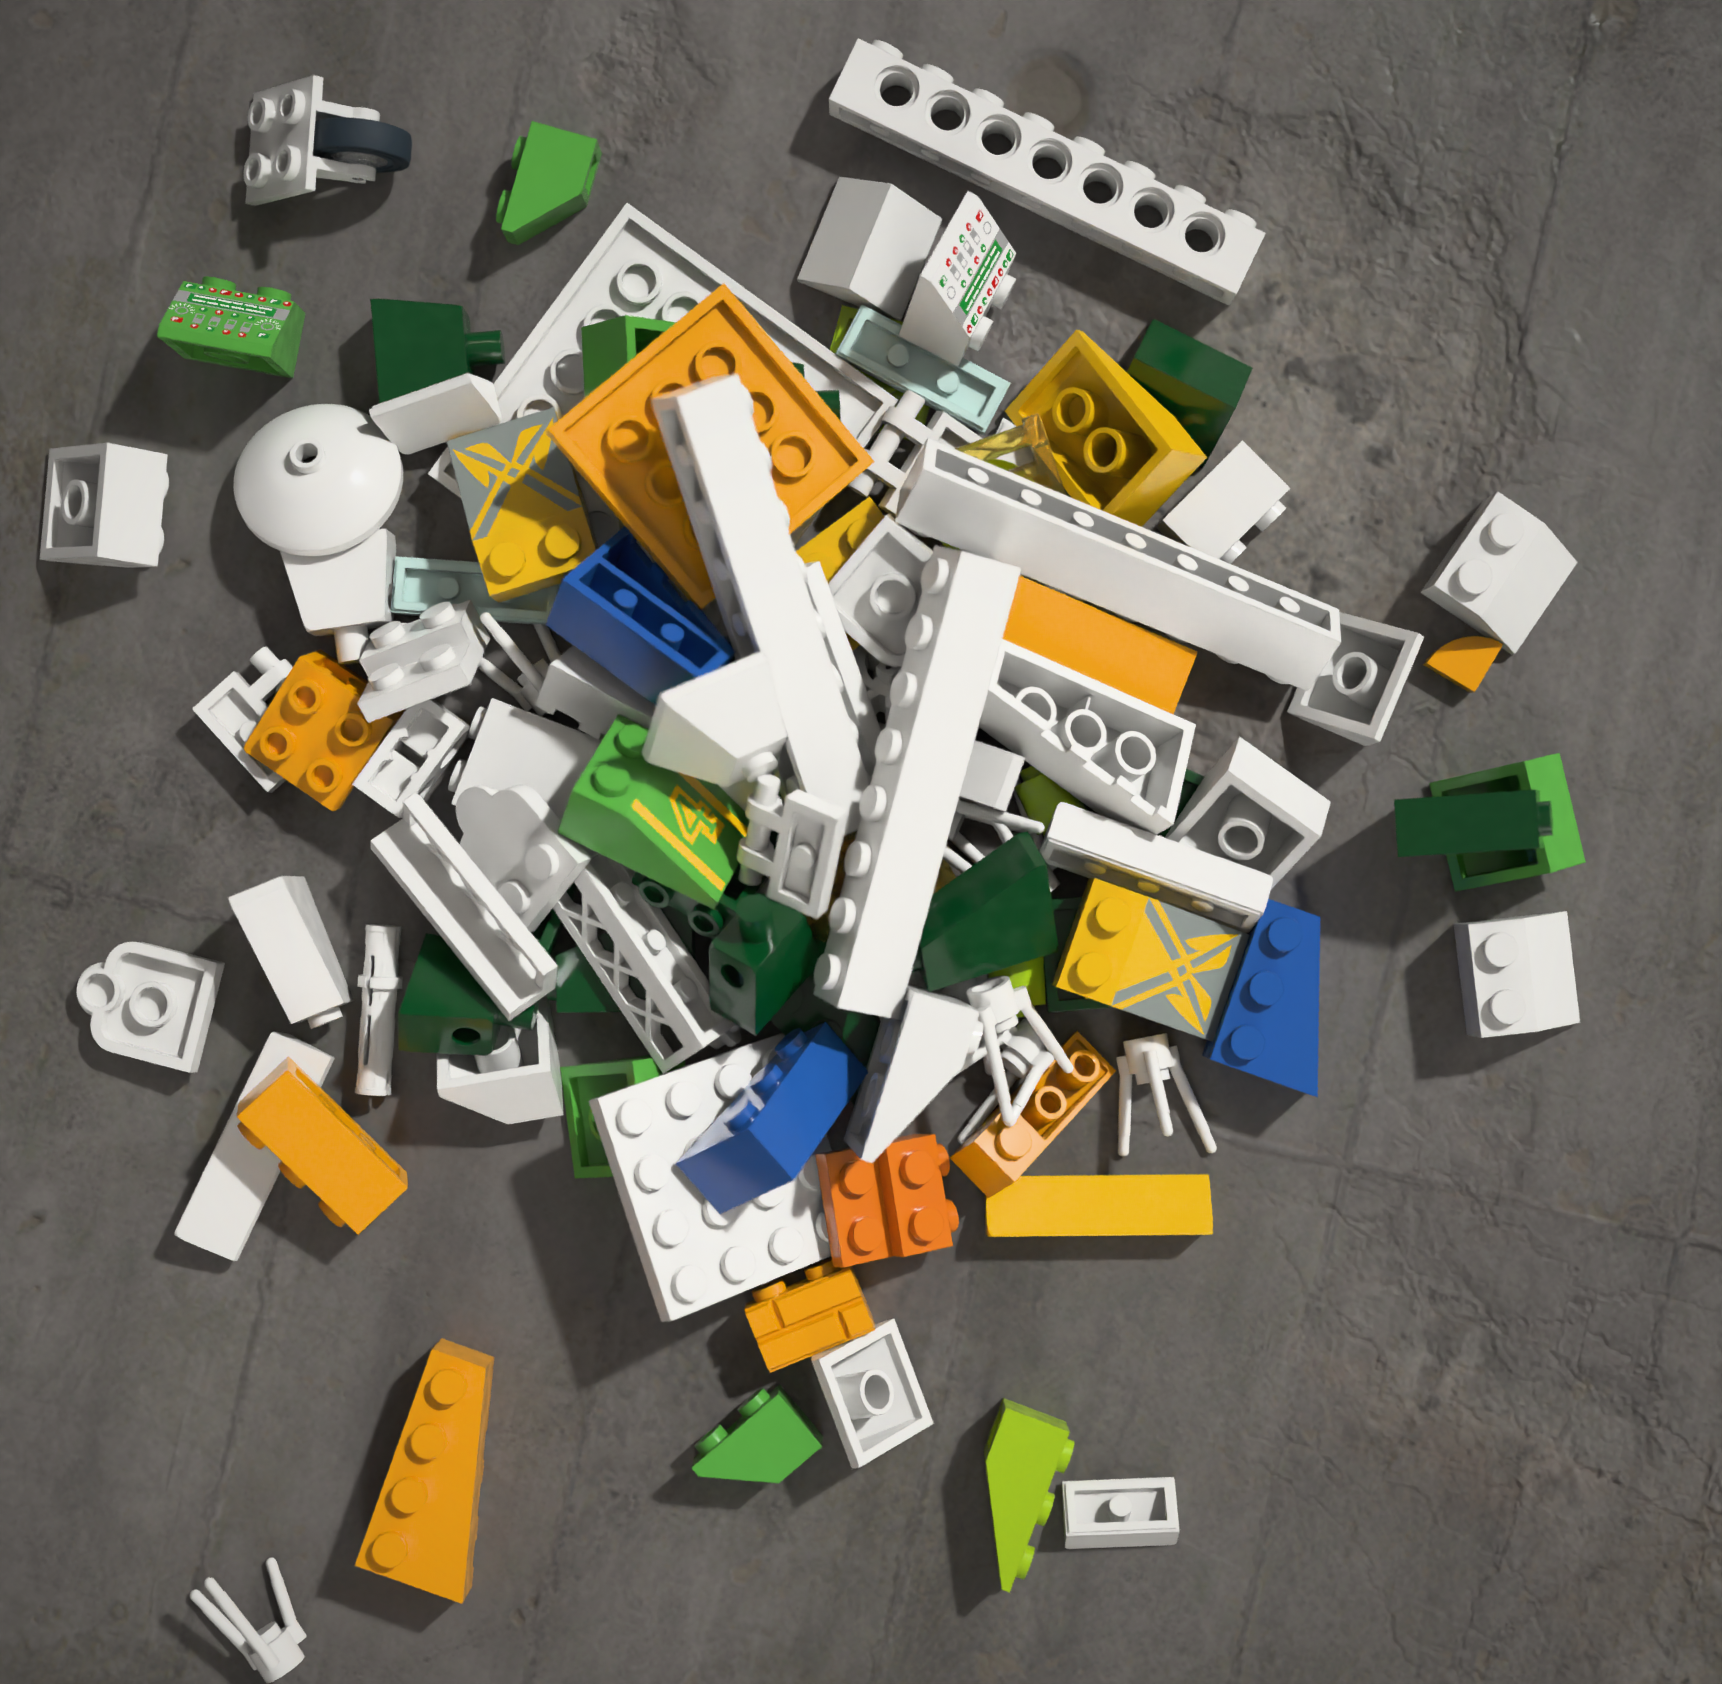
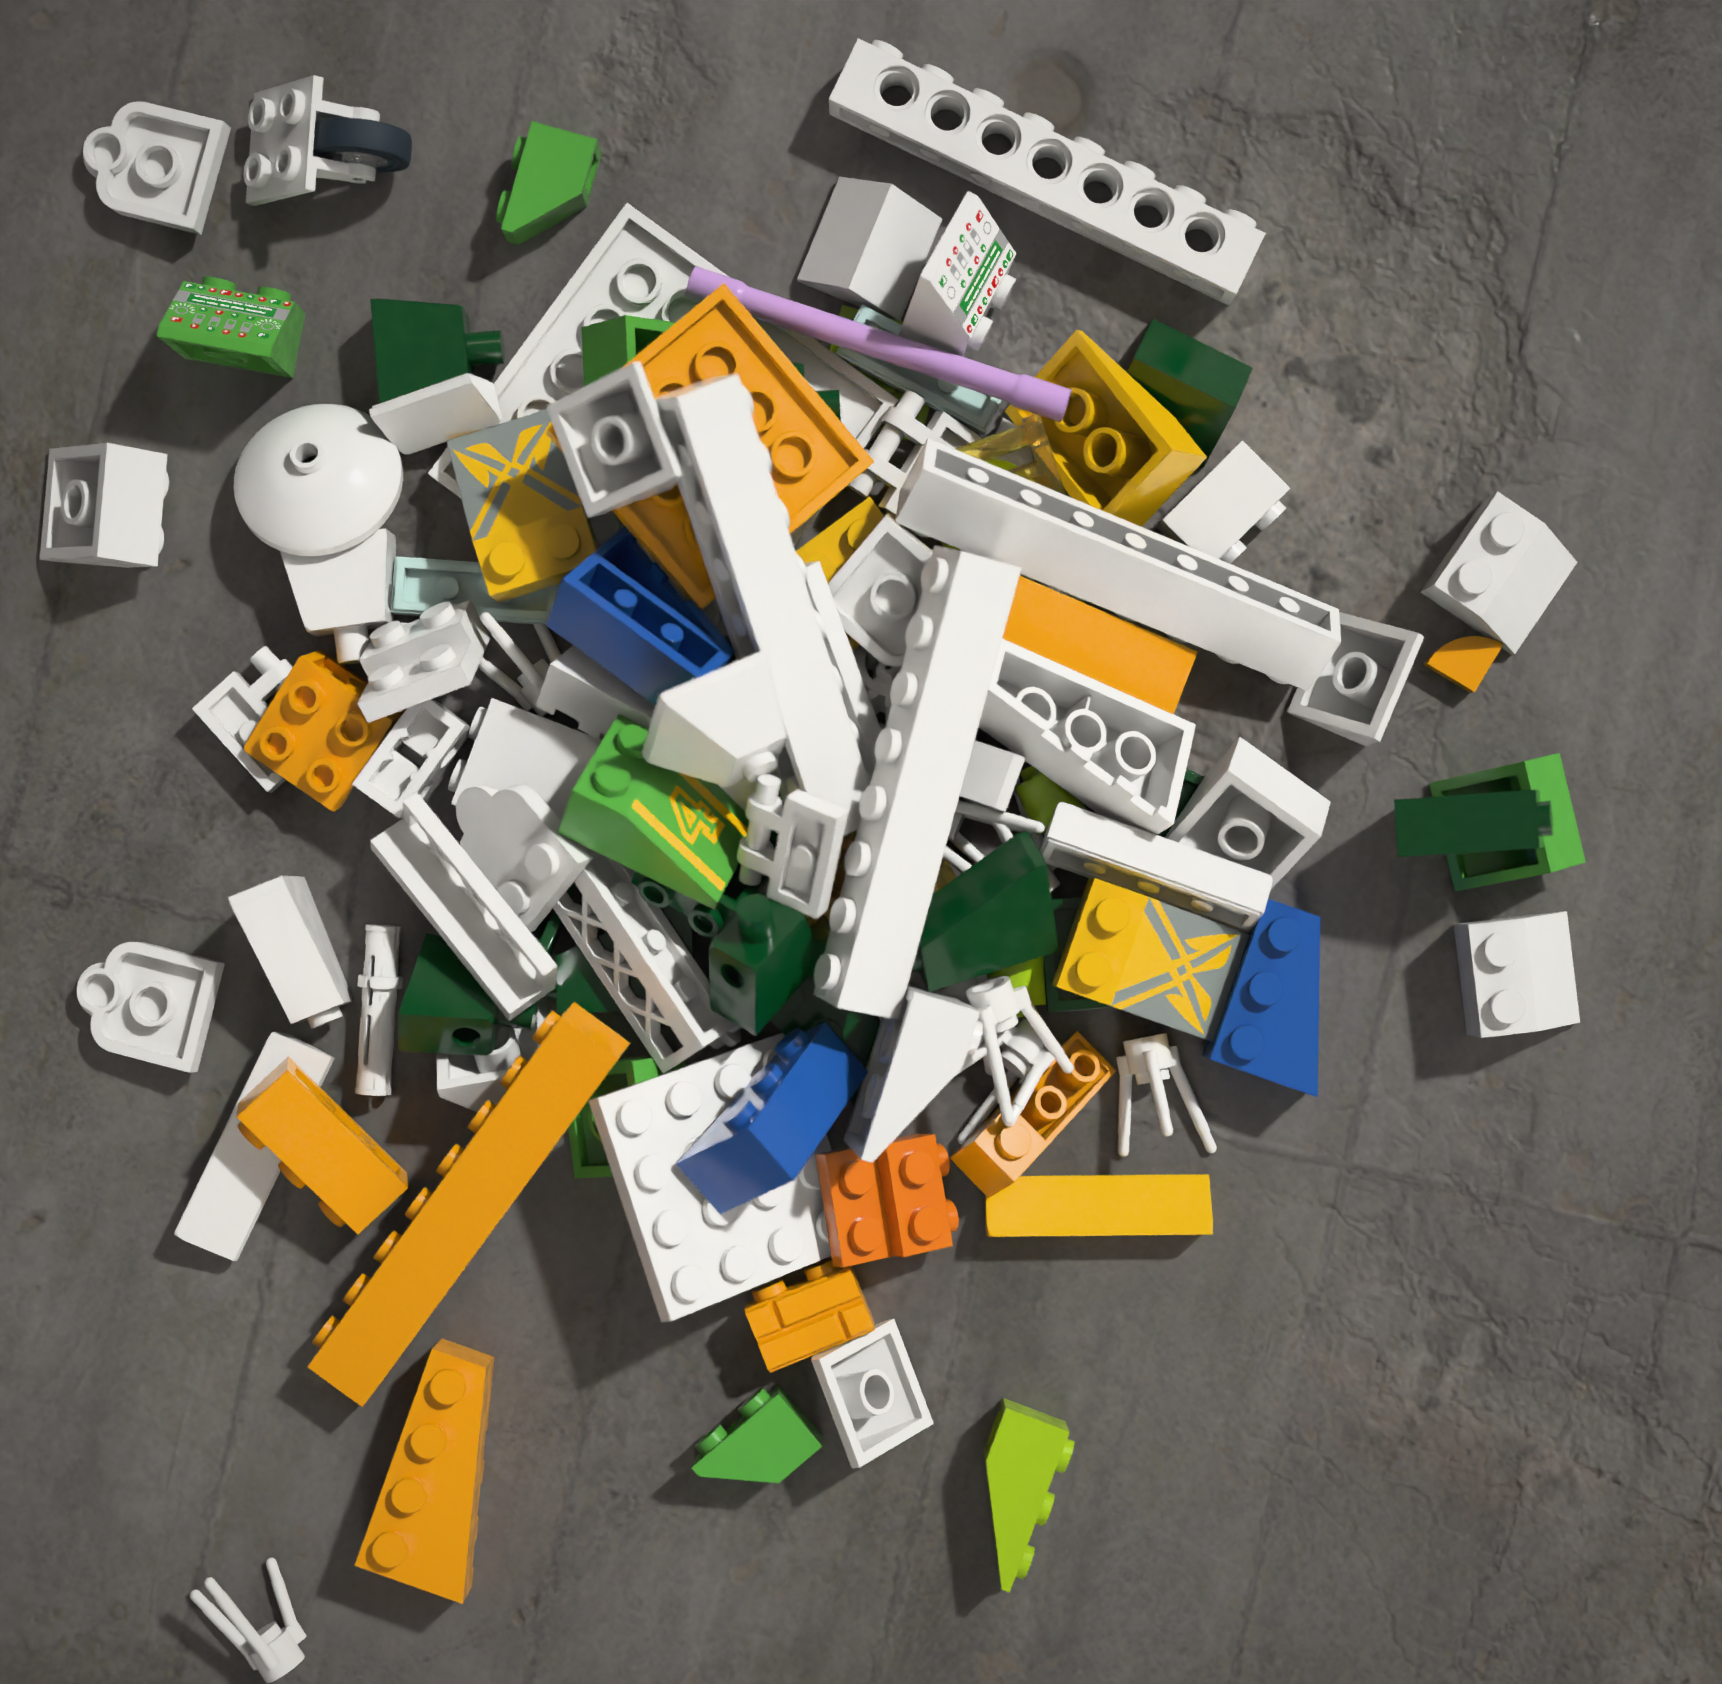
(157, 164): none -> white plate
(468, 1203): none -> light orange brick
(615, 441): none -> white slope
(1019, 390): none -> lavender piece
(1120, 1513): white slope -> none

